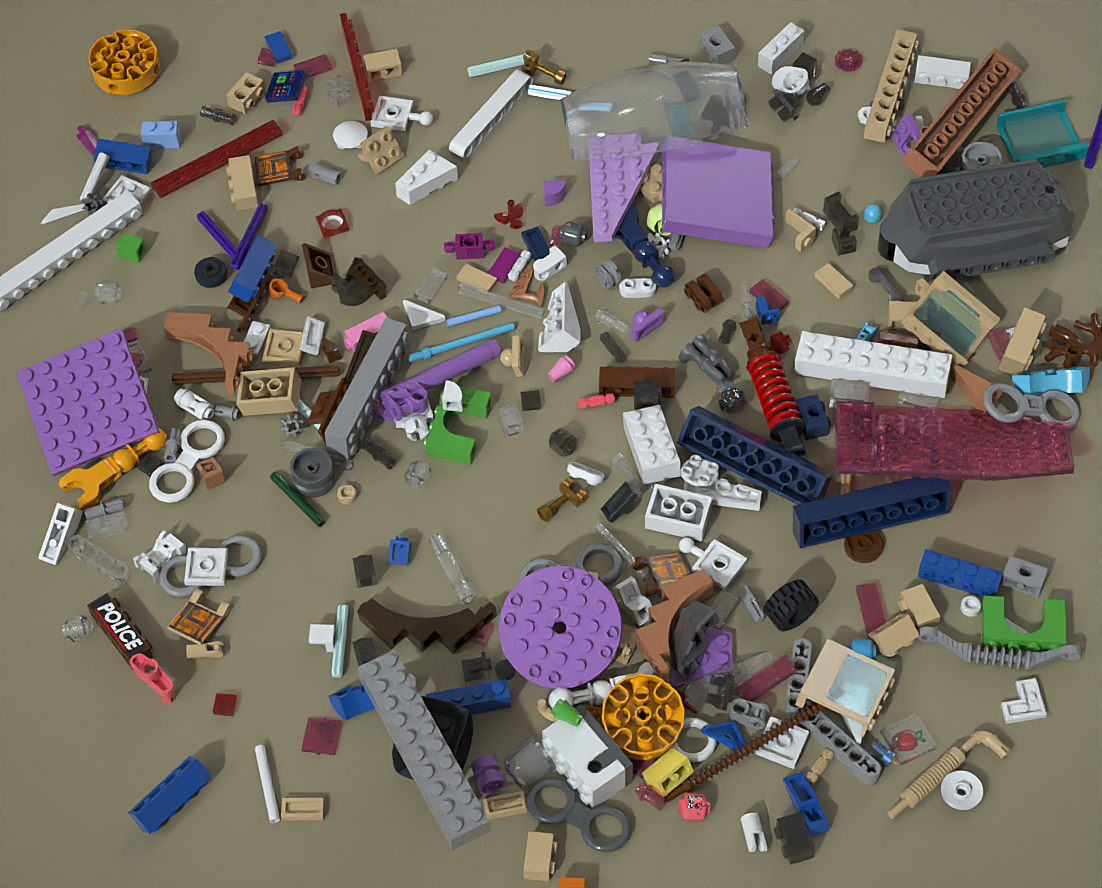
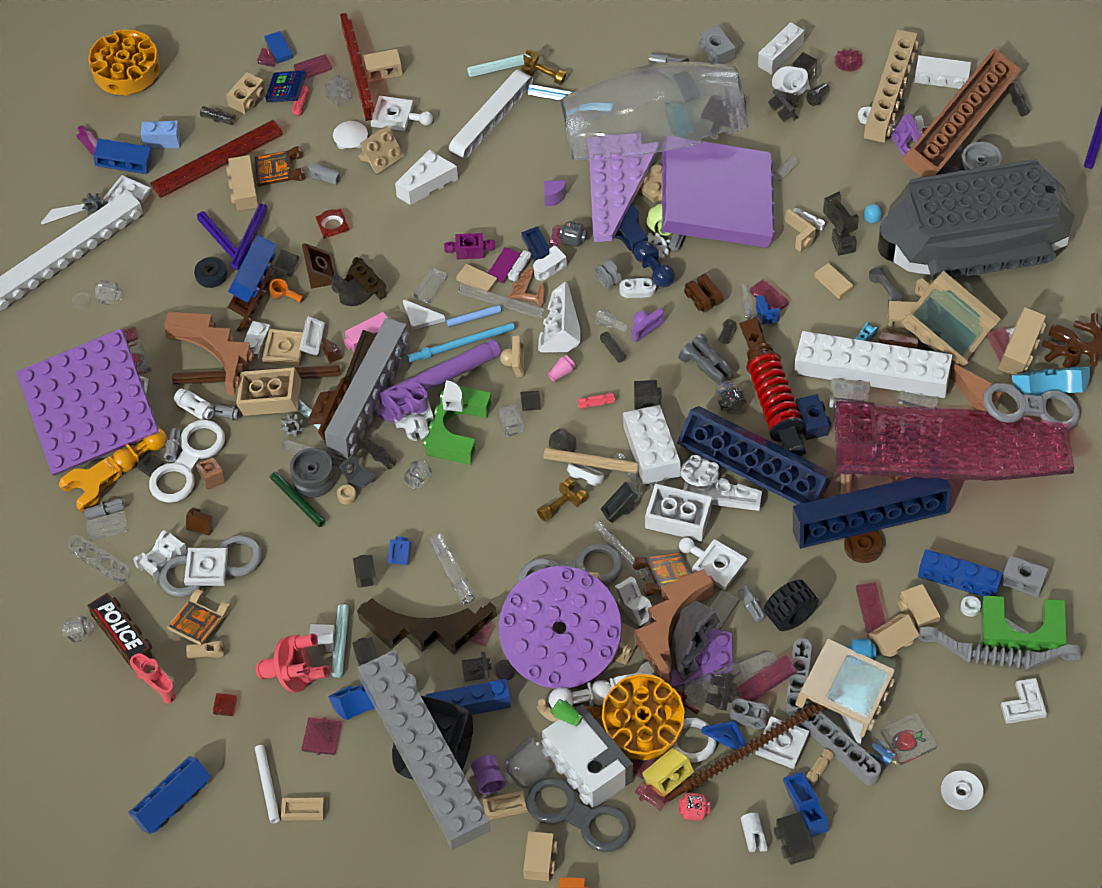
(61, 528): white slope -> none
(95, 175): white axle -> none
(130, 248): bright green brick -> none
(198, 521): none -> reddish brown tile
(292, 663): none -> coral piece
(358, 476): none -> dark grey bracket
(514, 213): clear red plant -> none
(591, 460): none -> tan axle
(621, 380): reddish brown brick -> none
(780, 342): clear red gear -> none
(945, 766): tan piece -> none
(1040, 134): panel -> none

